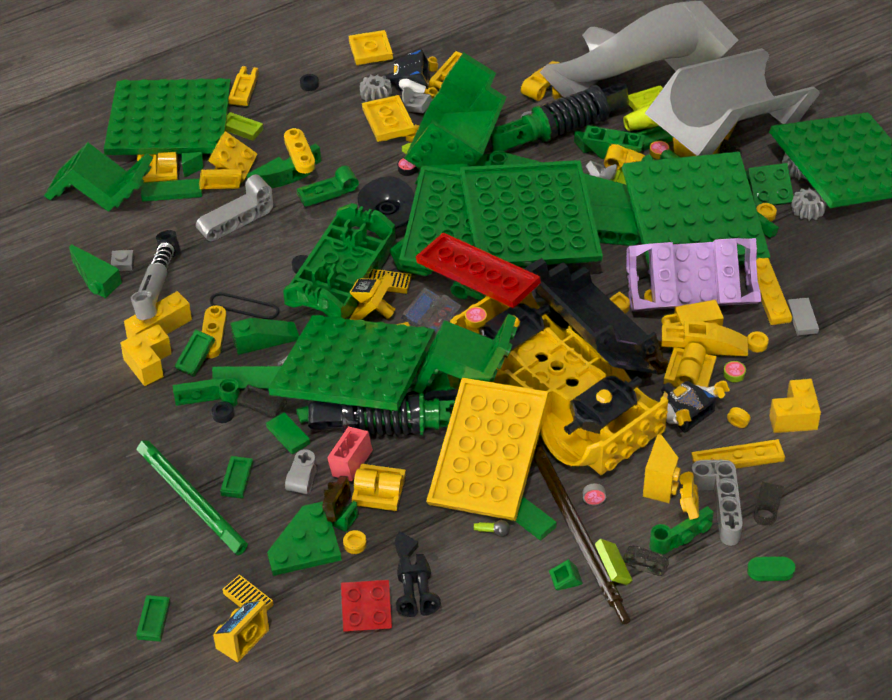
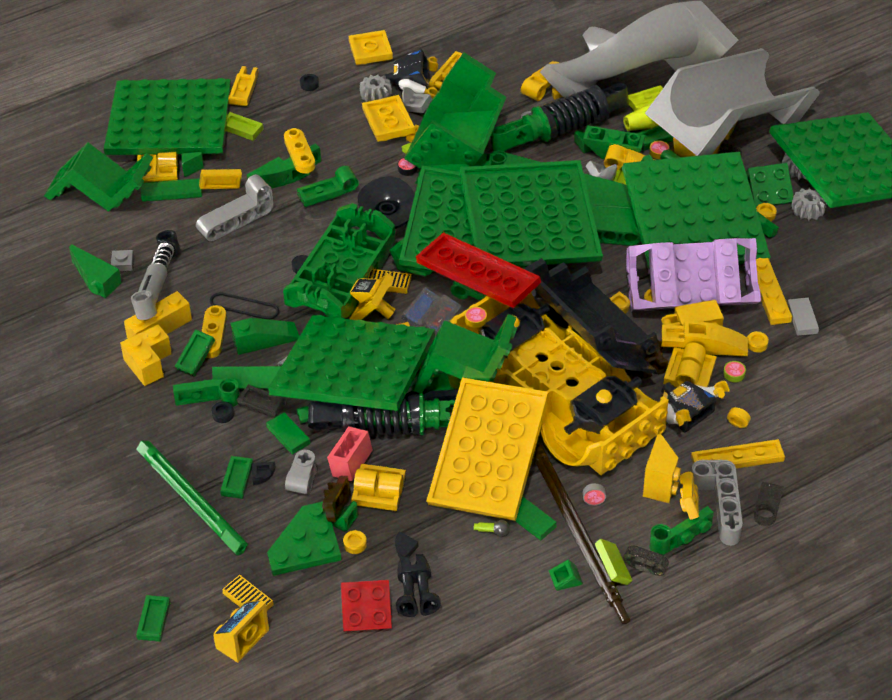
(232, 154): yellow plate -> none
(262, 472): none -> black tile
(771, 568): green tile -> none
(797, 411): yellow brick -> none

